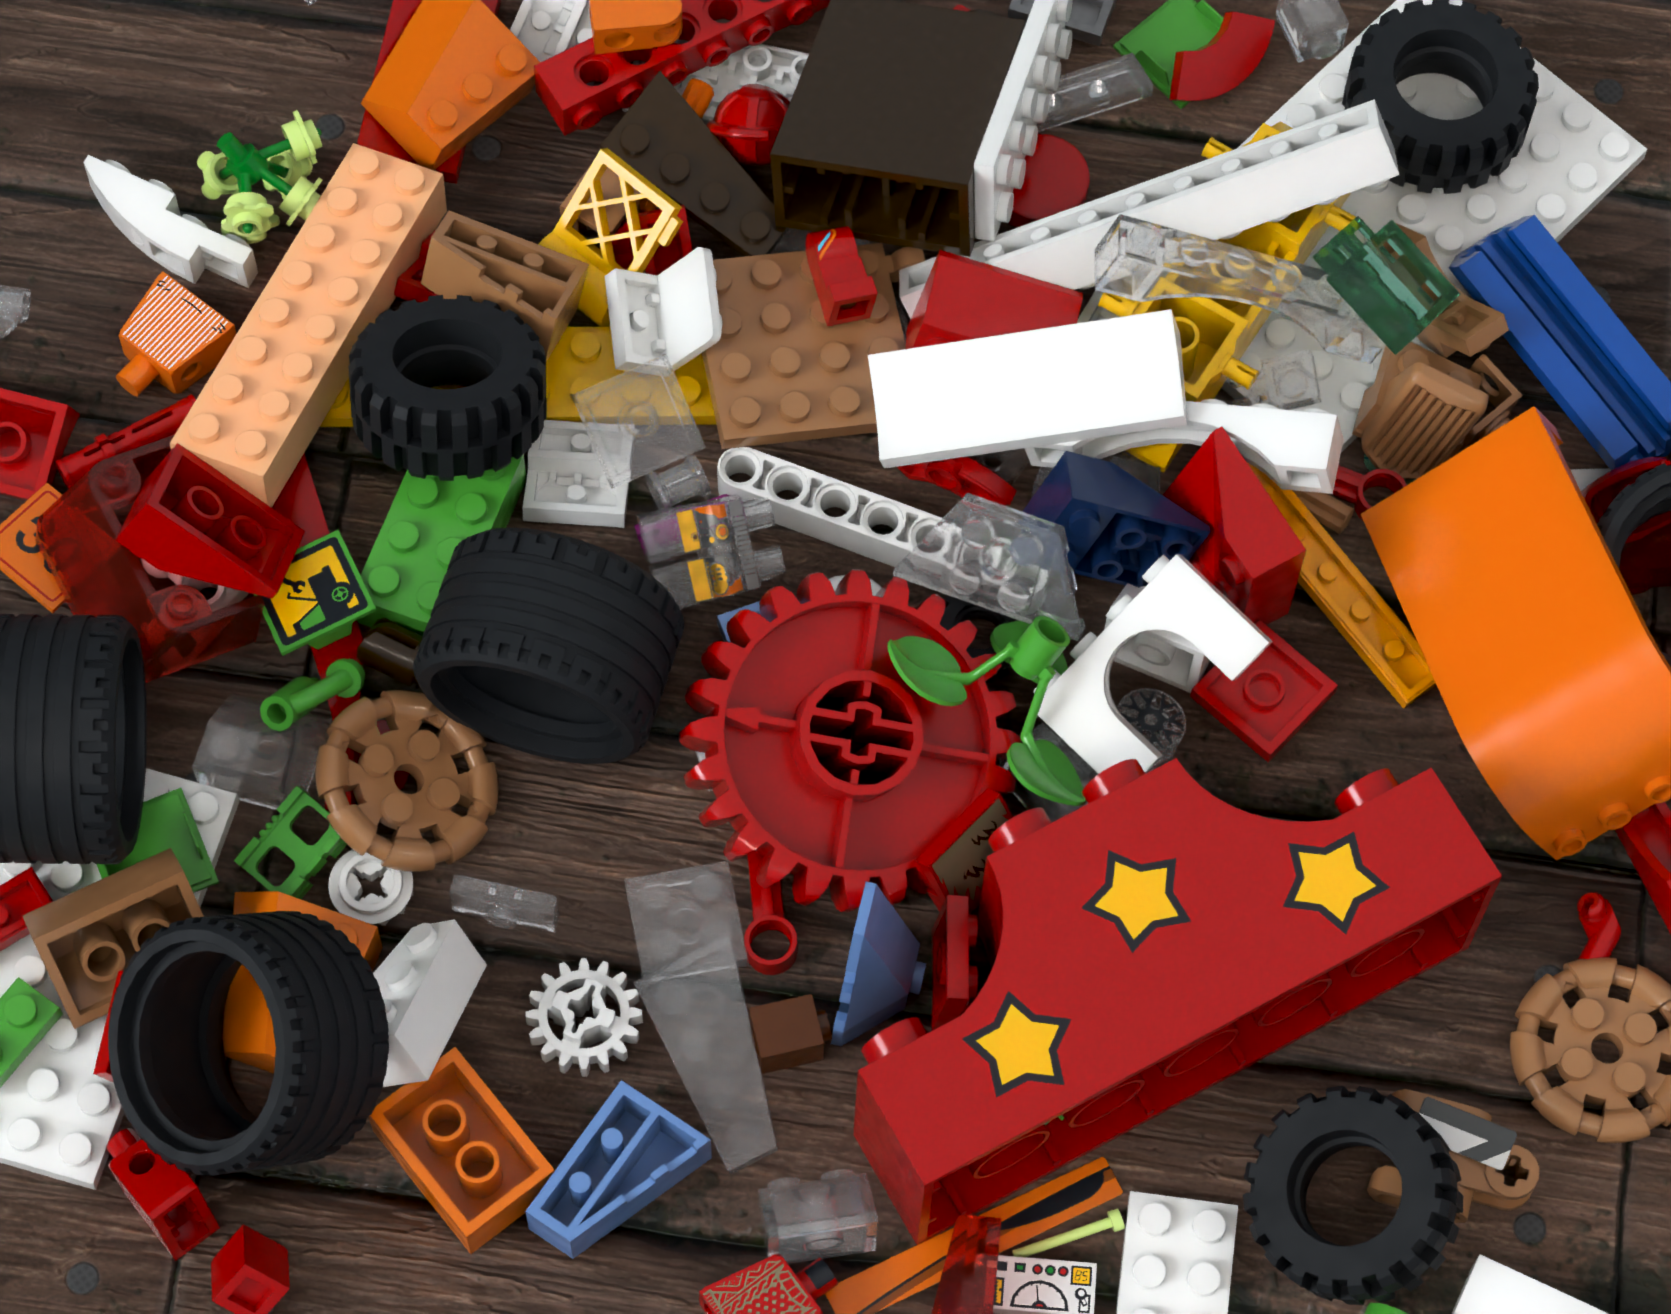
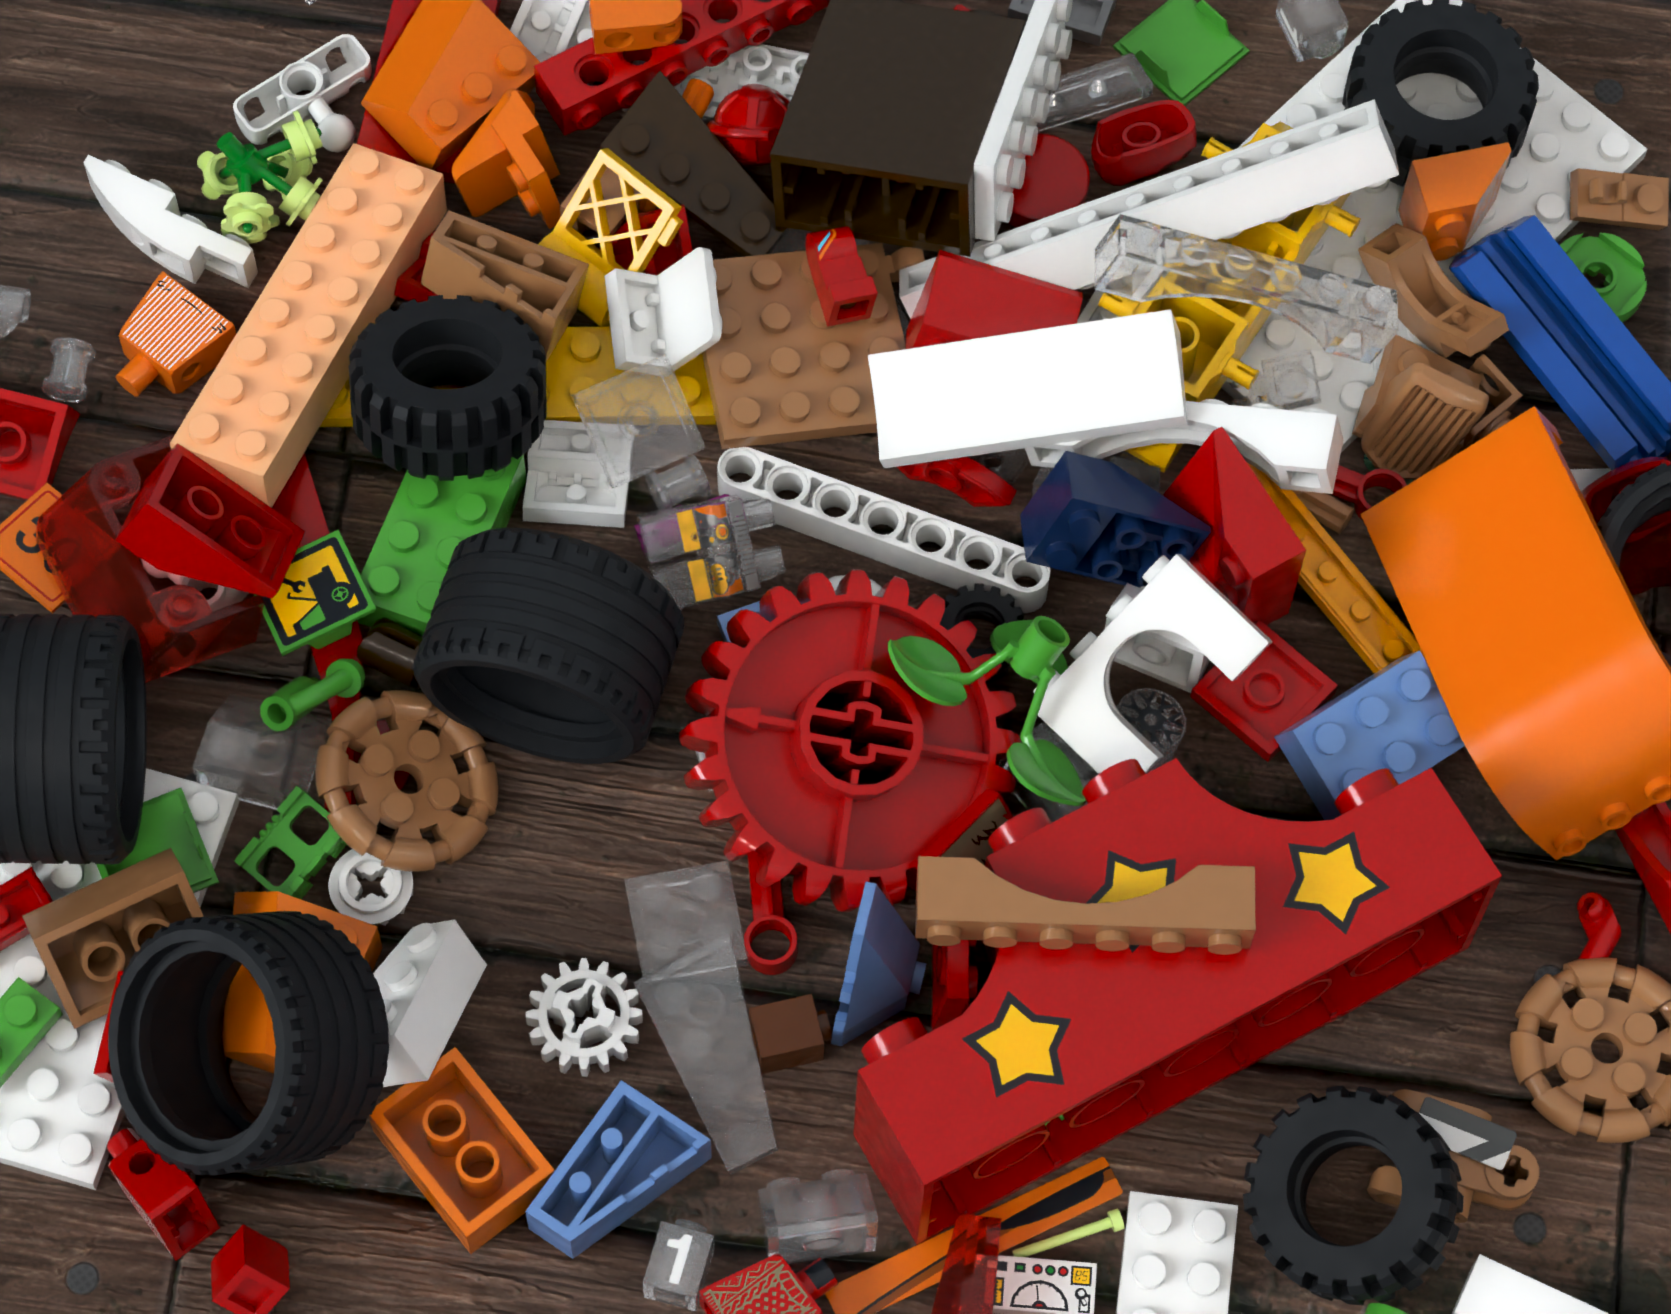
(68, 370): none -> clear bush
(145, 431): red pin -> none
(313, 74): none -> white piece
(504, 904): clear plate -> none
(508, 160): none -> orange piece
(679, 1264): none -> clear brick
(969, 902): none -> medium nougat arch
(998, 563): clear wing -> none
(1142, 141): none -> red piece
(1224, 60): red tile -> none
(1380, 723): none -> medium blue brick
(1382, 288): clear green piece -> none
(1452, 195): none -> orange slope
(1617, 262): none -> bright green plate
(1619, 199): none -> medium nougat plate

